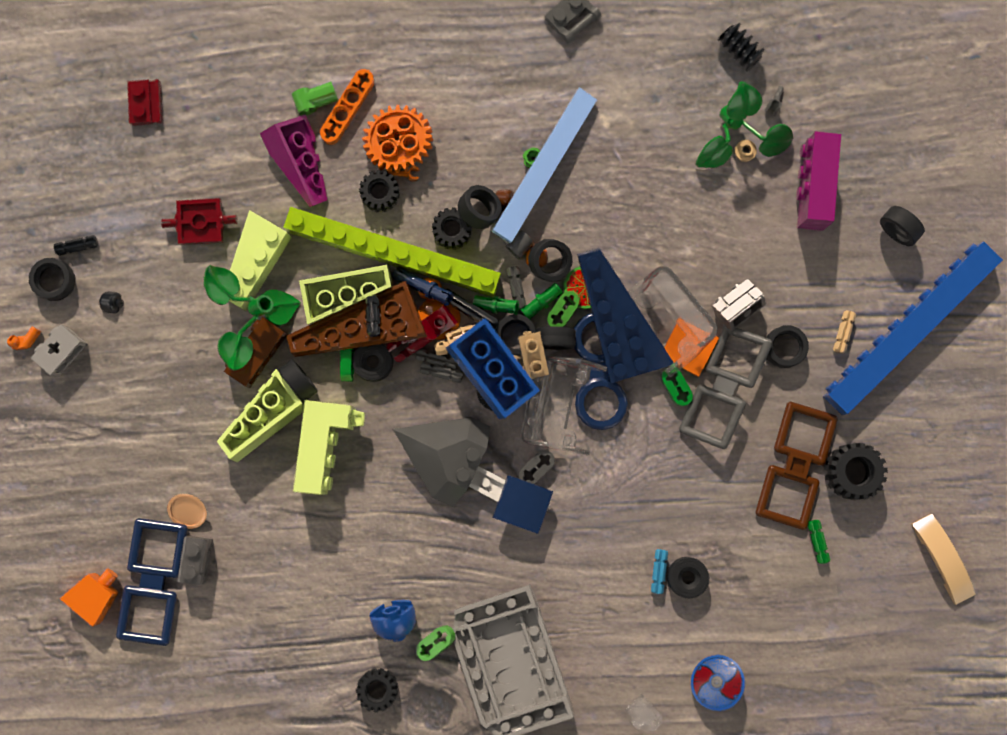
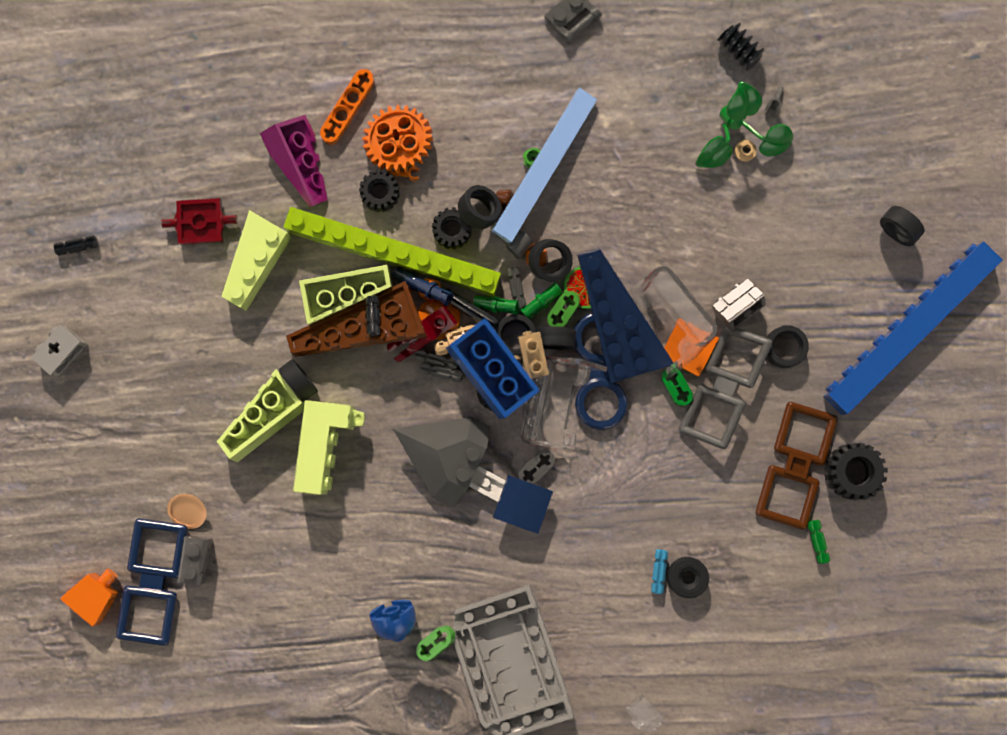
(24, 342): orange arm -> none
(37, 271): black tyre -> none
(111, 302): black piece -> none
(144, 102): dark red plate -> none
(266, 341): reddish brown brick -> none
(275, 304): green plant -> none
(308, 99): bright green piece -> none
(346, 365): green beam -> none
(363, 690): black tyre -> none
(373, 374): black tyre -> none
(717, 682): shield -> none
(818, 181): magenta brick -> none
(844, 332): tan axle -> none
(945, 557): tan slope -> none

